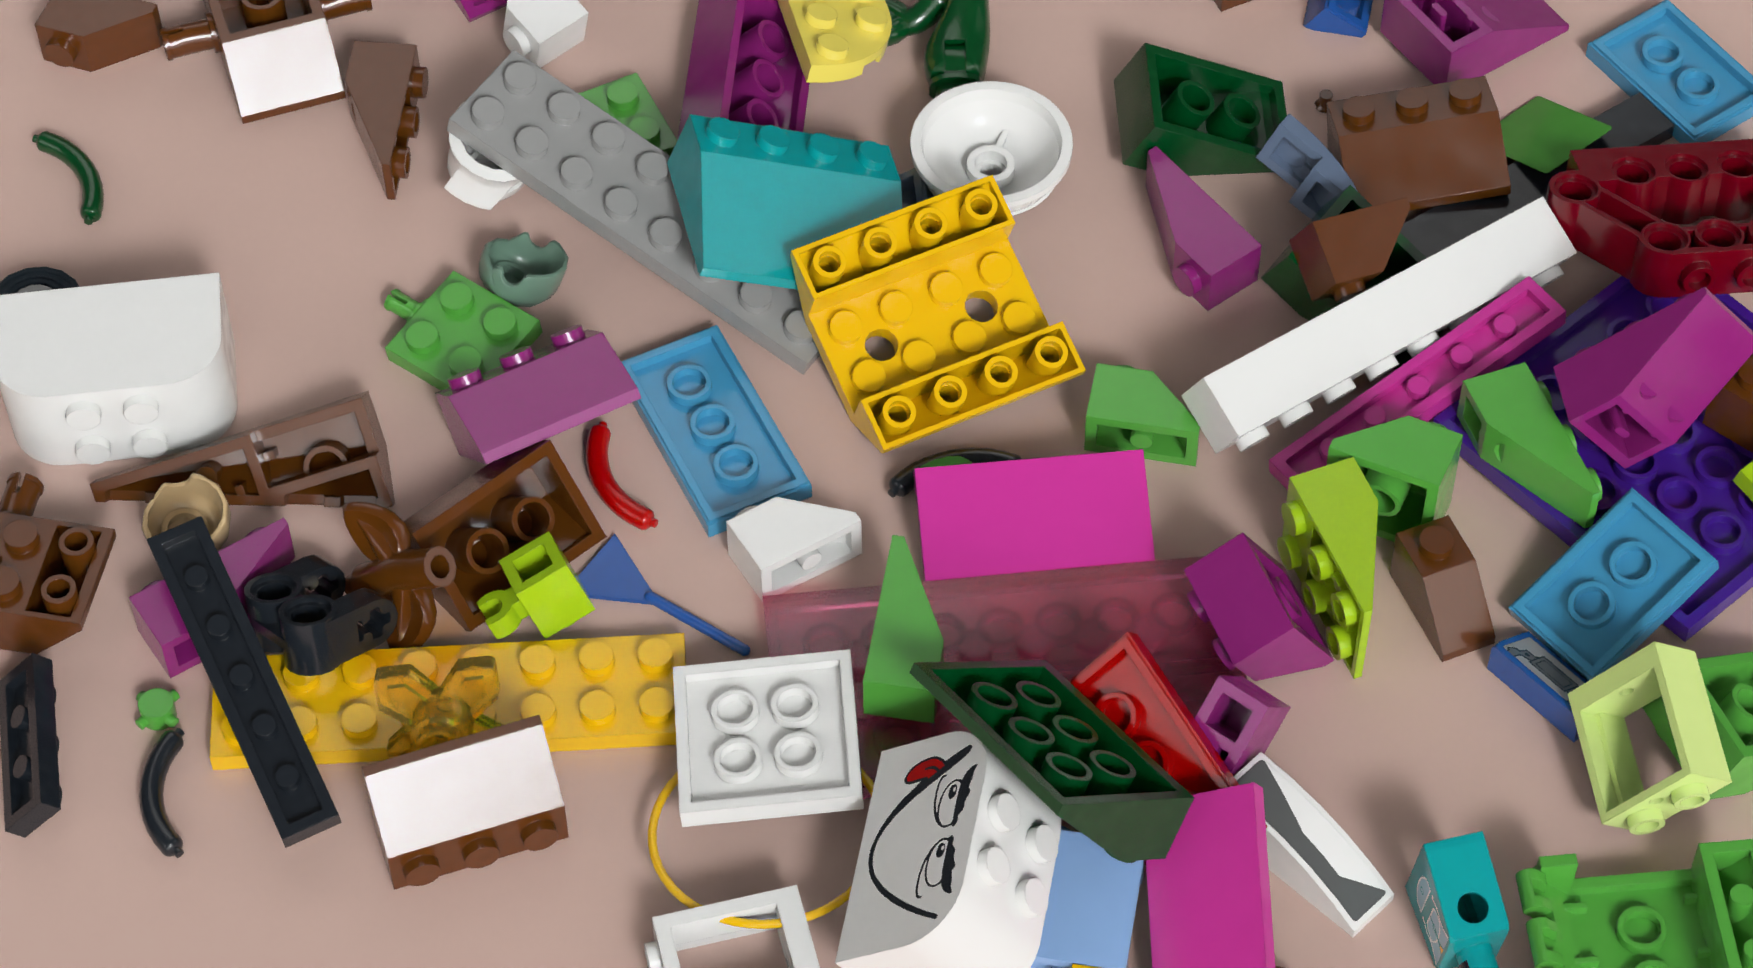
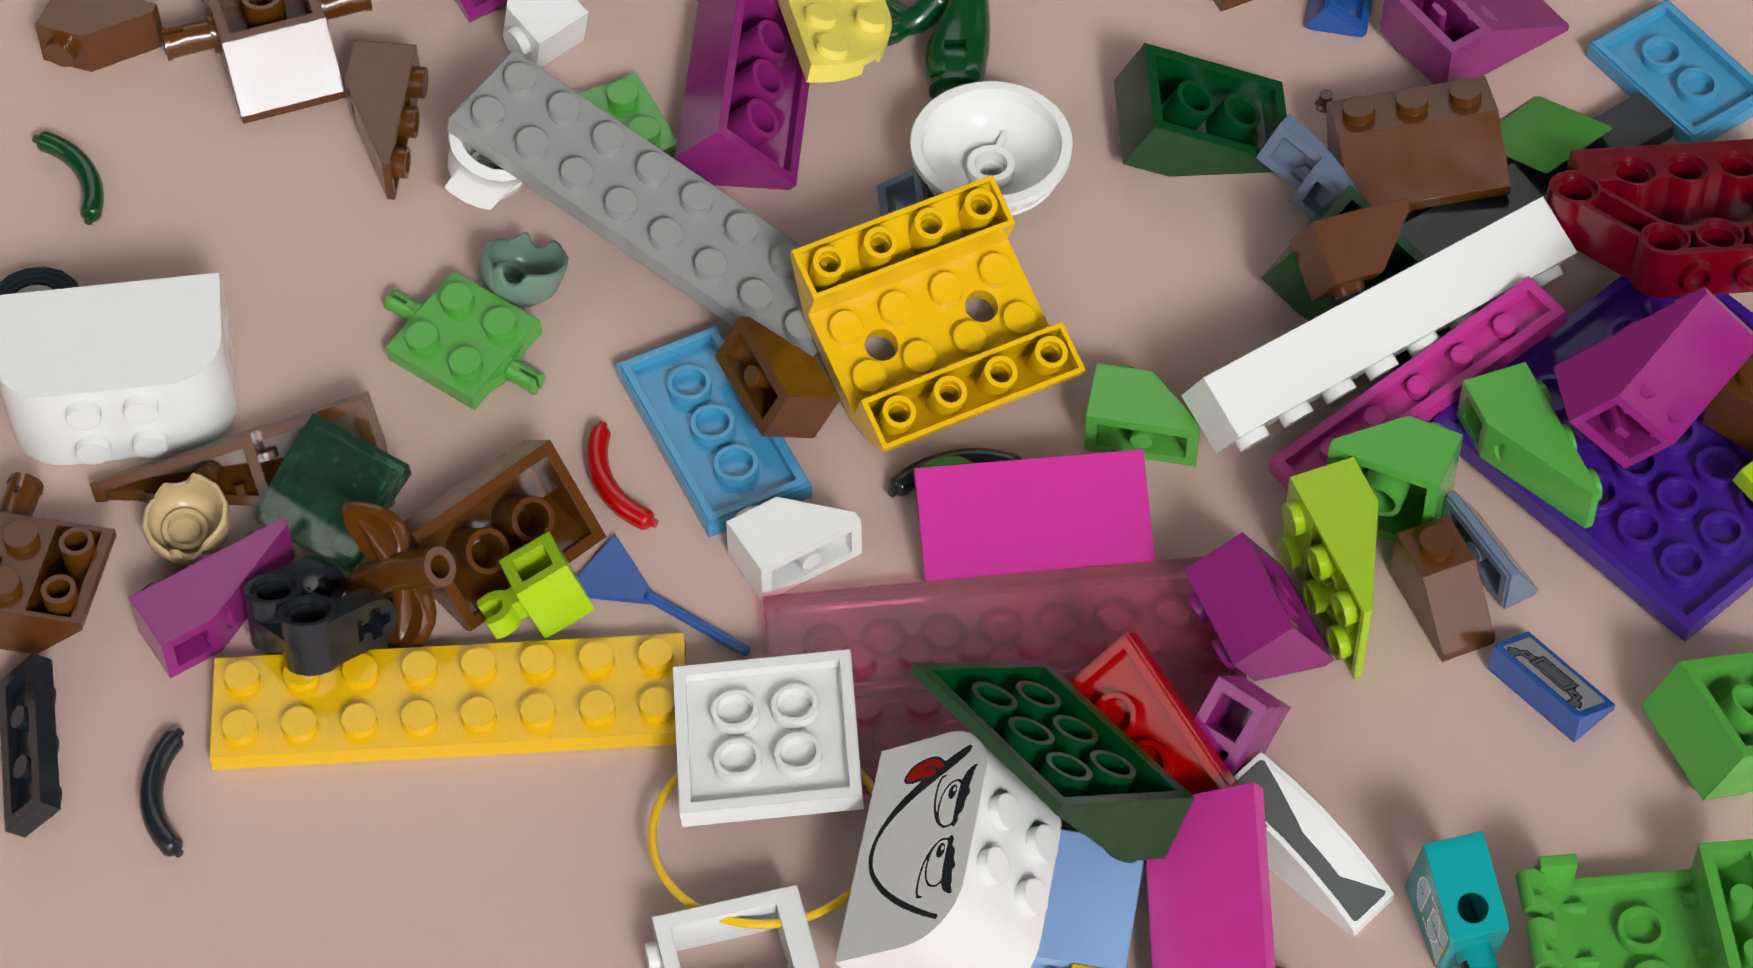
(157, 709): bright green piece -> none
(244, 682): black plate -> none
(319, 477): none -> clear green slope
(435, 712): clear yellow plant -> none
(466, 802): slope -> none
(535, 394): magenta slope -> none
(769, 190): teal slope -> none
(776, 381): none -> reddish brown slope
(901, 636): bright green slope -> none
(1203, 244): magenta slope -> none
(1495, 564): none -> sand blue slope
(1600, 716): yellowish green window -> none
(1613, 586): dark azure tile -> none

